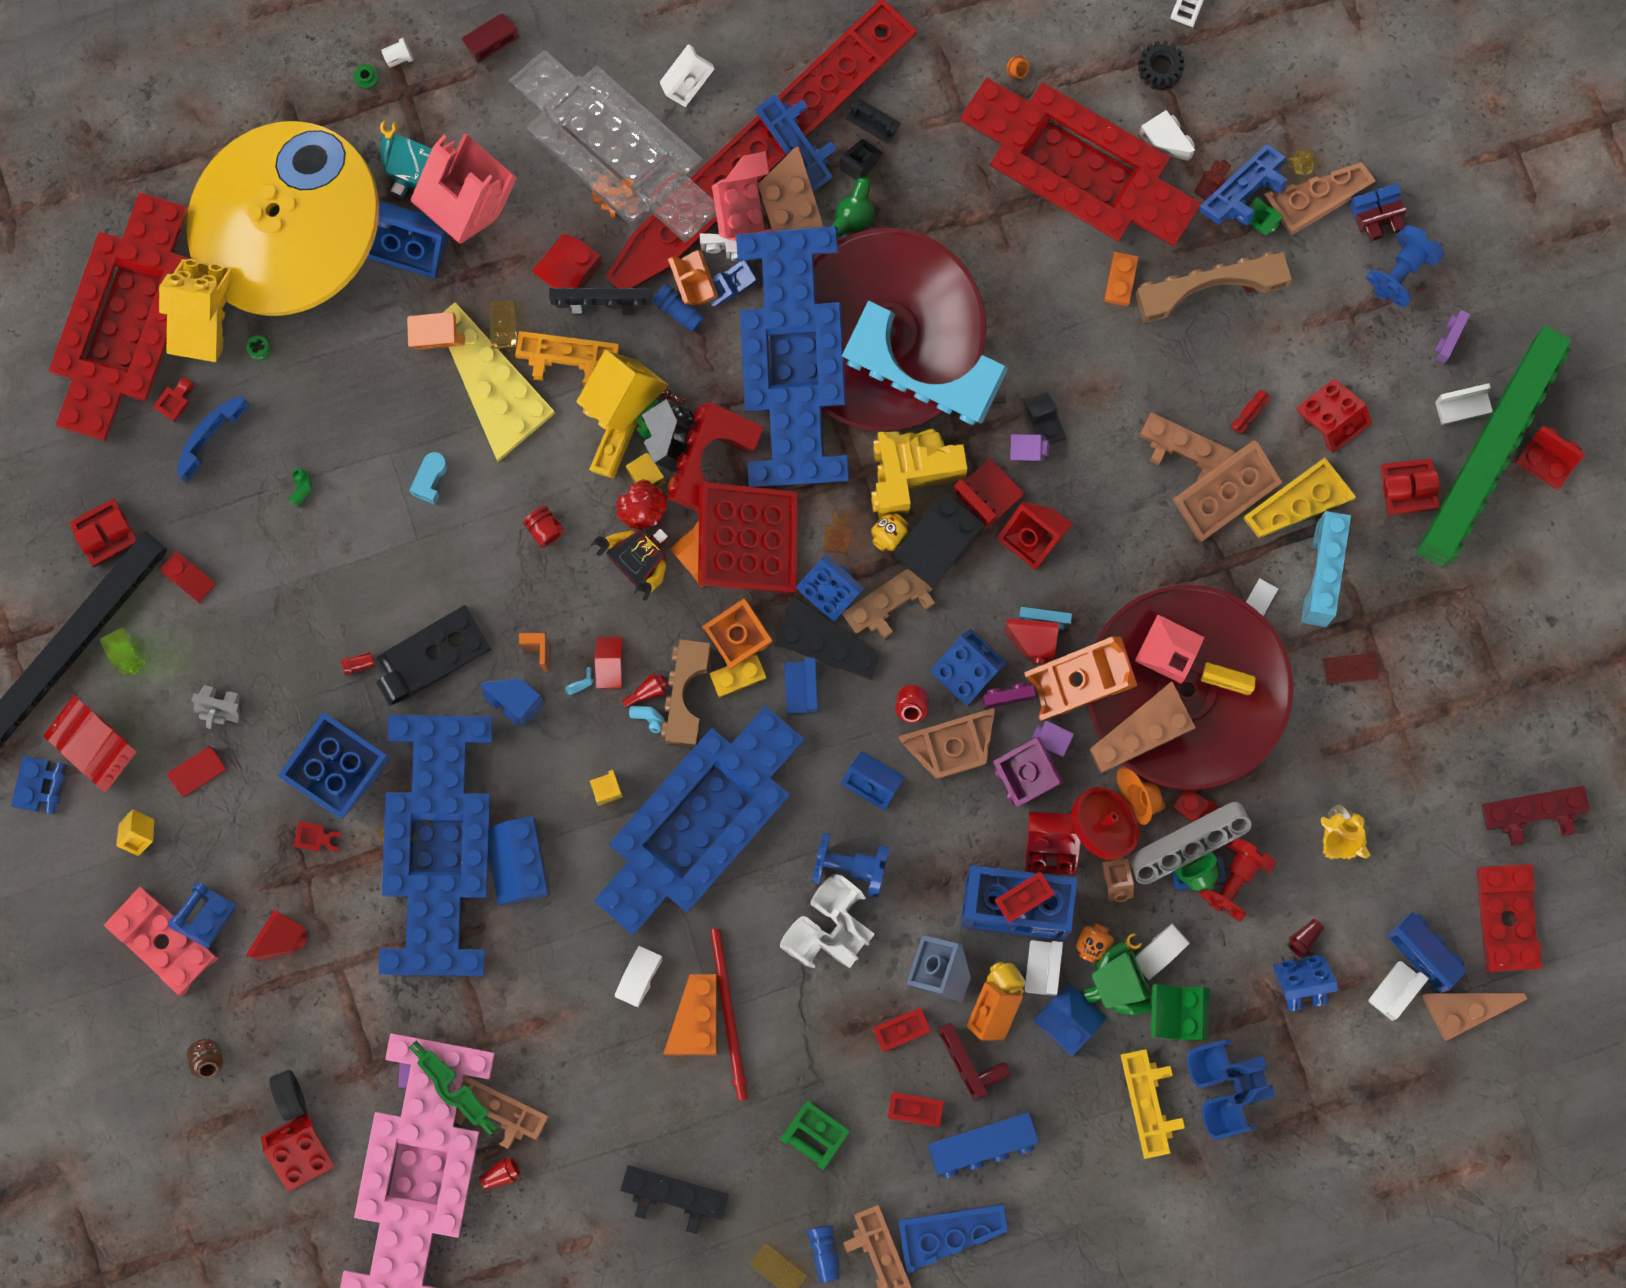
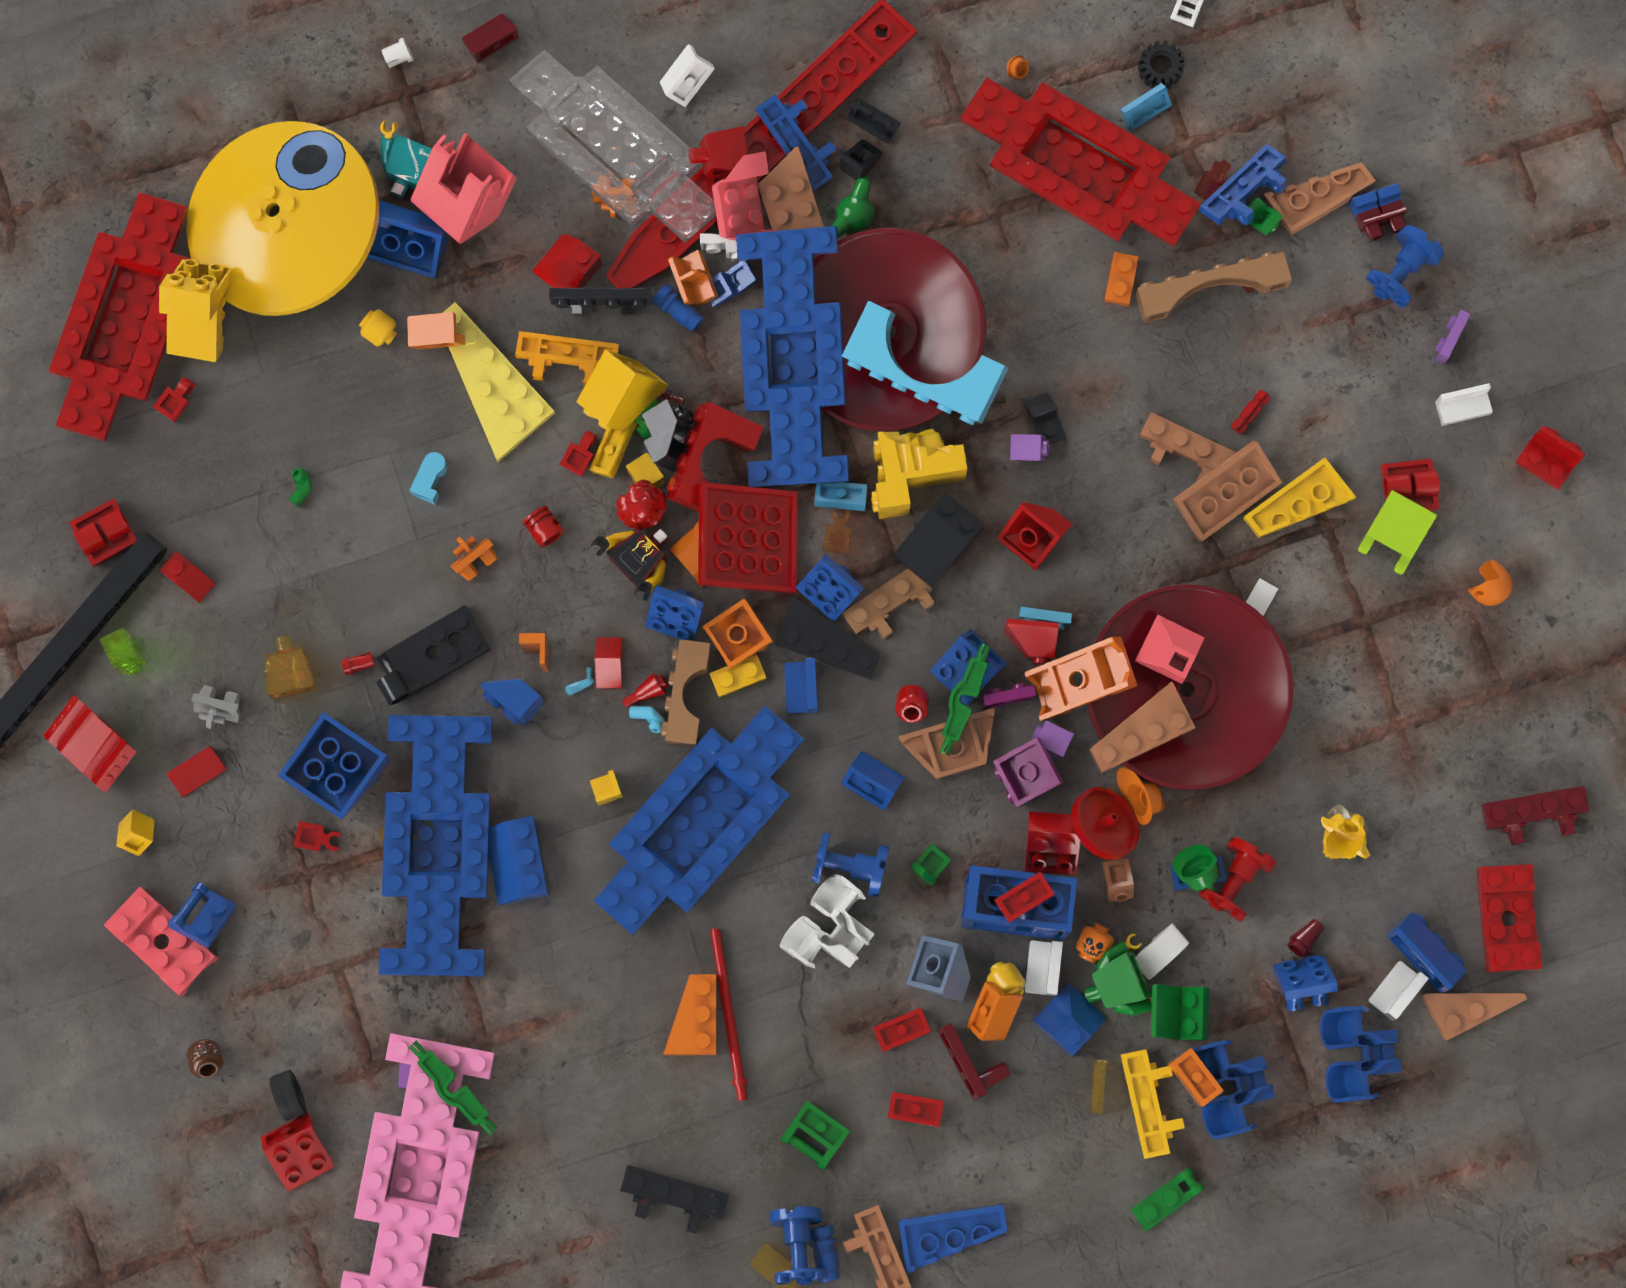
(31, 784): blue plate -> none
(229, 410): blue slope -> none
(261, 354): green bush -> none
(278, 938): red slope -> none
(288, 670): none -> clear yellow torso
(367, 83): green plate -> none
(378, 327): none -> yellow head
(482, 550): none -> orange hips
(500, 1174): red cone -> none
(502, 324): clear yellow slope -> none
(513, 1115): nougat hinge -> none
(578, 456): none -> red plate
(637, 976): white slope -> none
(674, 609): none -> blue plate
(720, 152): none -> red torso
(797, 1236): none -> blue piece
(841, 495): none -> dark azure plate
(890, 532): yellow head -> none
(930, 864): none -> green tile
(969, 686): none -> green piece
(982, 1144): blue brick -> none
(988, 493): red bracket -> none
(1098, 1086): none -> clear yellow tile
(1146, 107): none -> dark azure plate
(1165, 135): white slope -> none
(1166, 1199): none -> green plate
(1190, 843): light grey beam -> none
(1193, 806): red slope -> none
(1195, 1077): none -> orange panel
(1228, 679): yellow slope -> none
(1302, 162): clear yellow tile -> none
(1331, 543): medium azure arch -> none
(1335, 414): red bracket -> none
(1349, 1079): none -> blue piece
(1350, 668): clear red plate -> none
(1399, 526): none -> lime flag
(1491, 450): green brick -> none
(1497, 584): none -> orange helmet

